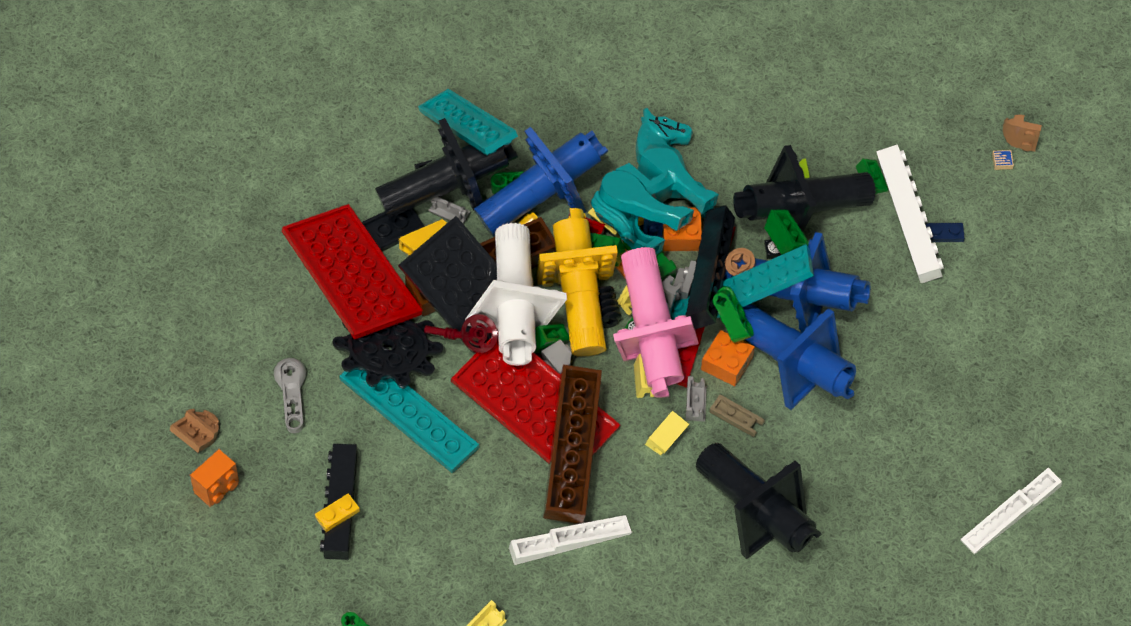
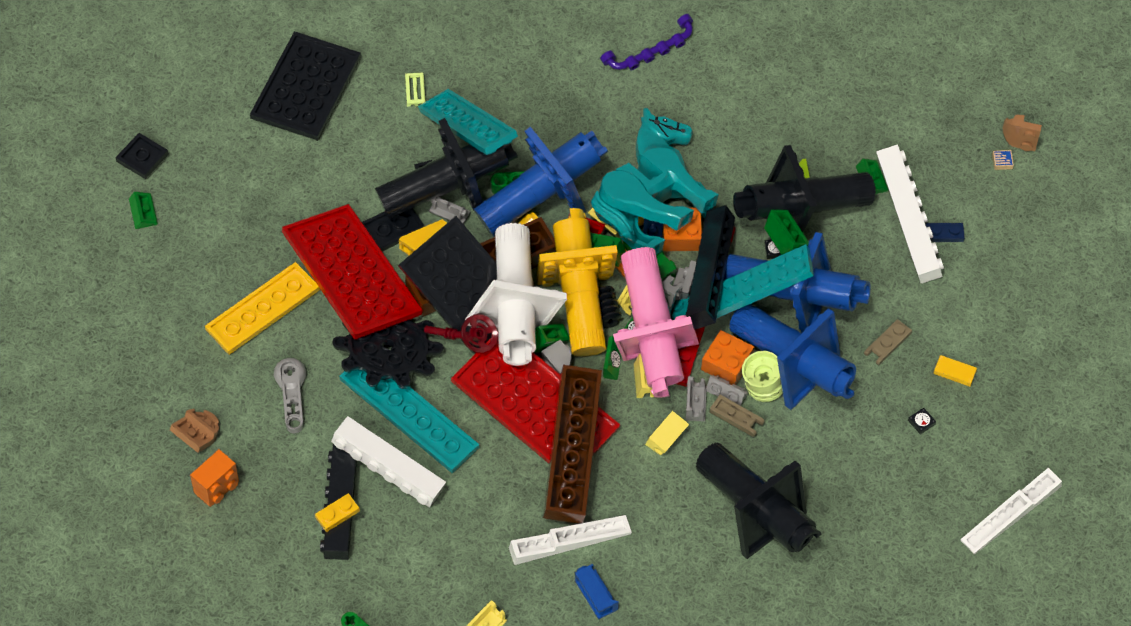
(142, 155): none -> black plate
(142, 210): none -> green slope
(262, 308): none -> yellow plate
(305, 85): none -> black plate
(388, 462): none -> white brick
(416, 101): none -> yellowish green tile
(595, 591): none -> blue window
(612, 360): none -> green slope
(647, 54): none -> dark purple bar
(719, 386): none -> light grey hinge
(732, 315): green piece -> none
(736, 256): medium nougat gear -> none
(762, 376): none -> yellowish green wheel
(889, 341): none -> dark tan hinge
(922, 421): none -> tile
(955, 370): none -> yellow tile

